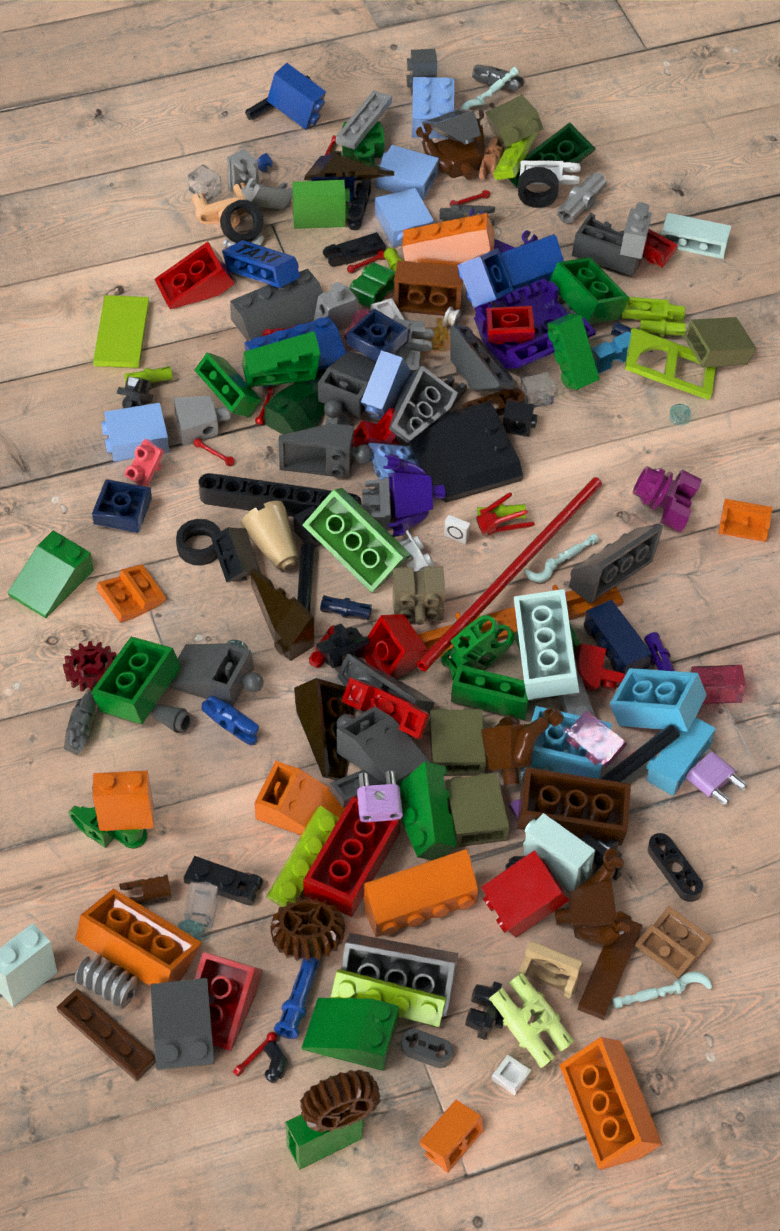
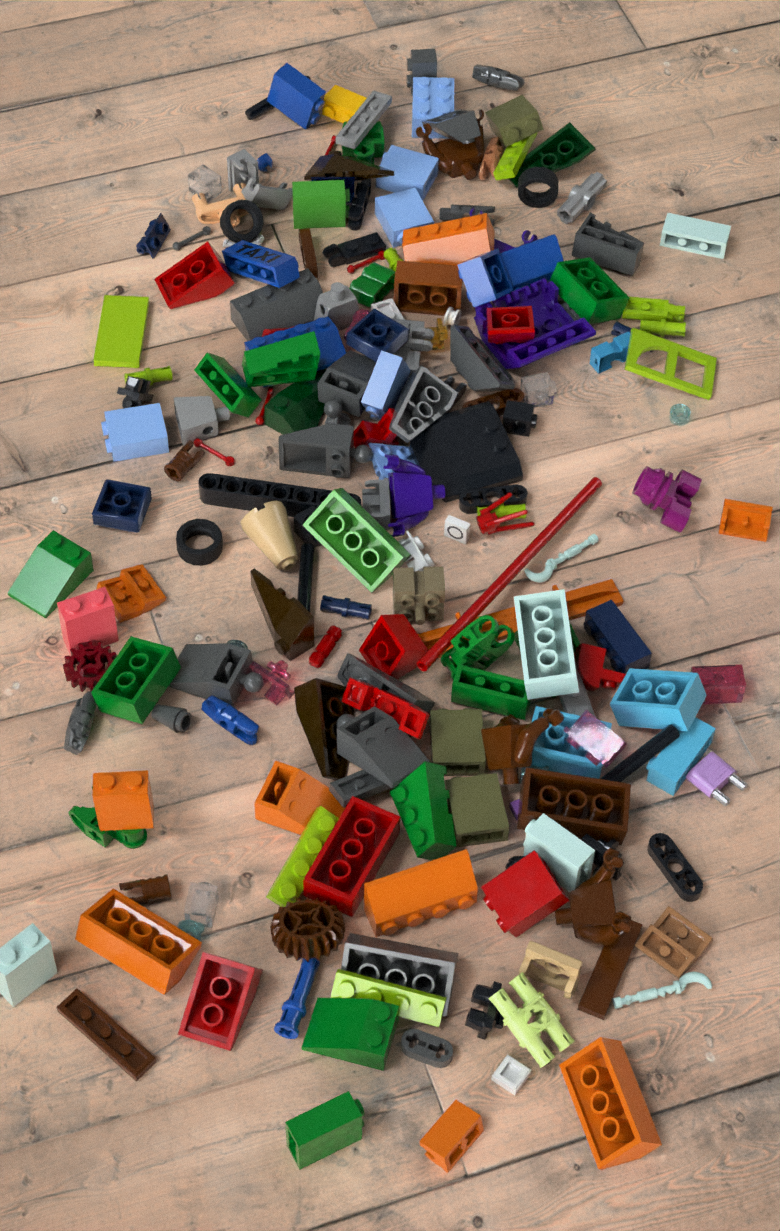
(88, 619): none -> coral brick
(106, 981): light grey piece -> none
(145, 463): coral hips -> none
(154, 236): none -> dark blue hinge
(182, 462): none -> reddish brown hinge
(182, 1024): dark grey slope -> none
(205, 231): none -> dark grey hinge
(225, 878): black plate -> none
(235, 554): black hinge -> none
(271, 1036): red hinge -> none
(278, 688): none -> clear pink hips
(278, 1062): black arm -> none
(307, 251): none -> reddish brown beam
(340, 1100): reddish brown gear -> none
(341, 104): none -> yellow brick
(342, 643): black hips -> none
(379, 801): lavender piece -> none
(479, 100): light aqua piece -> none
(485, 194): red hinge -> none
(499, 491): none -> black beam
(557, 167): white hinge -> none
(573, 351): green brick -> none
(615, 562): dark grey slope -> none
(636, 231): light grey hinge -> none
(655, 645): dark purple pin -> none
(658, 249): red bracket -> none
(719, 342): olive brick -> none

